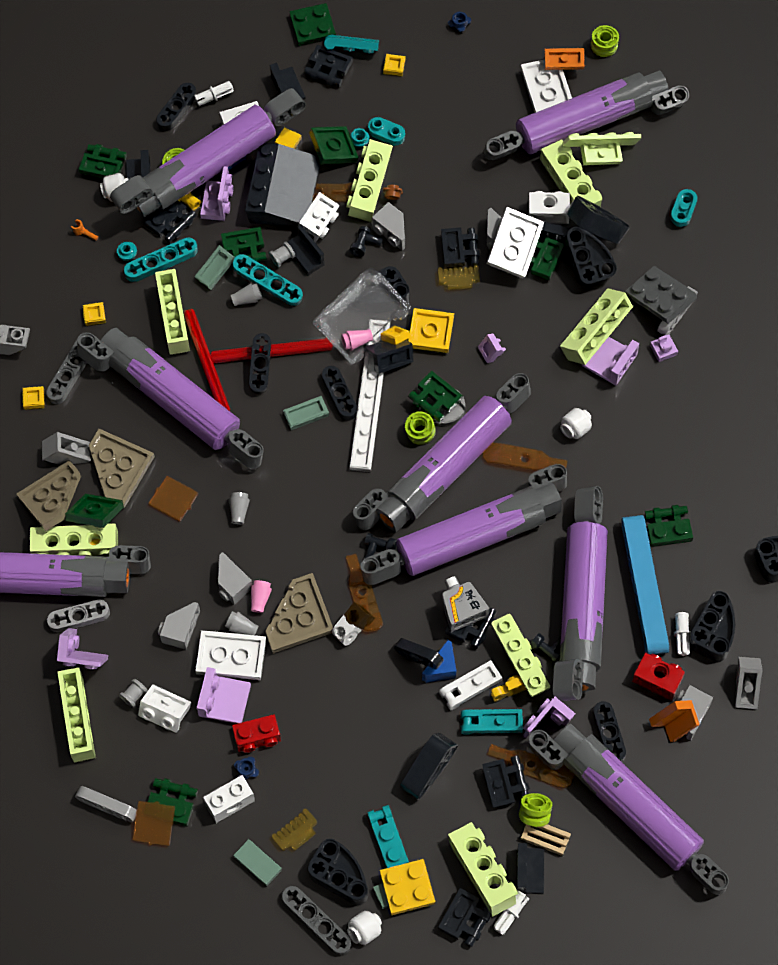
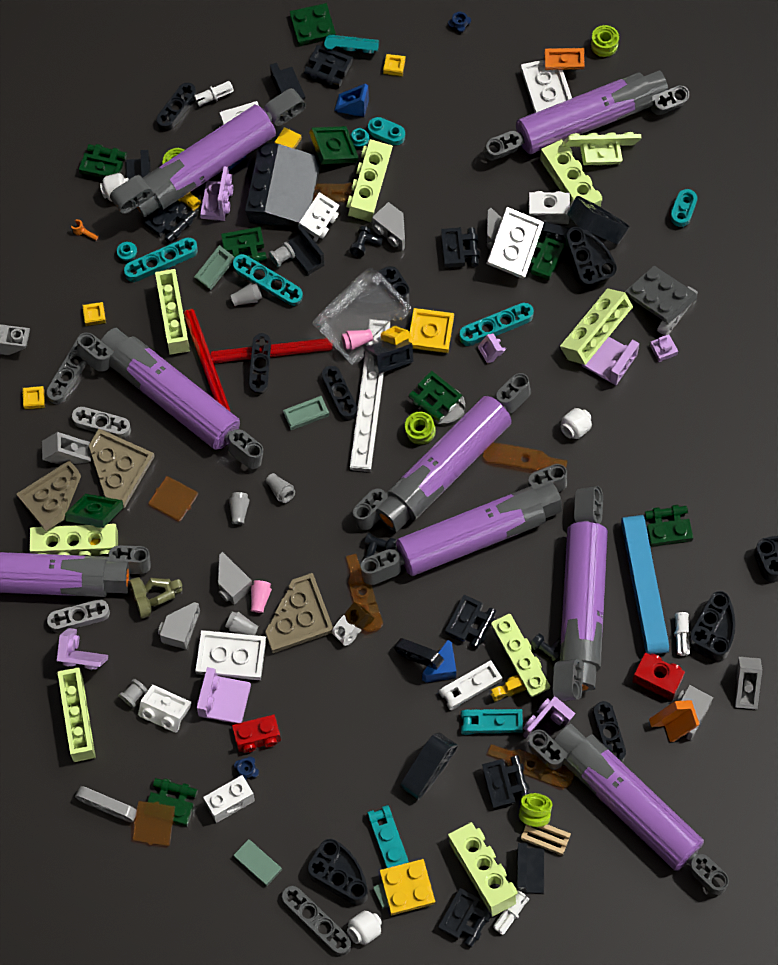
(85, 423): none -> light grey beam
(140, 591): none -> olive piece
(282, 490): none -> light grey cone
(298, 836): clear yellow piece -> none
(354, 101): none -> blue slope
(392, 192): dark orange plate -> none
(459, 281): clear yellow piece -> none
(462, 604): light grey torso -> none
(494, 321): none -> teal beam

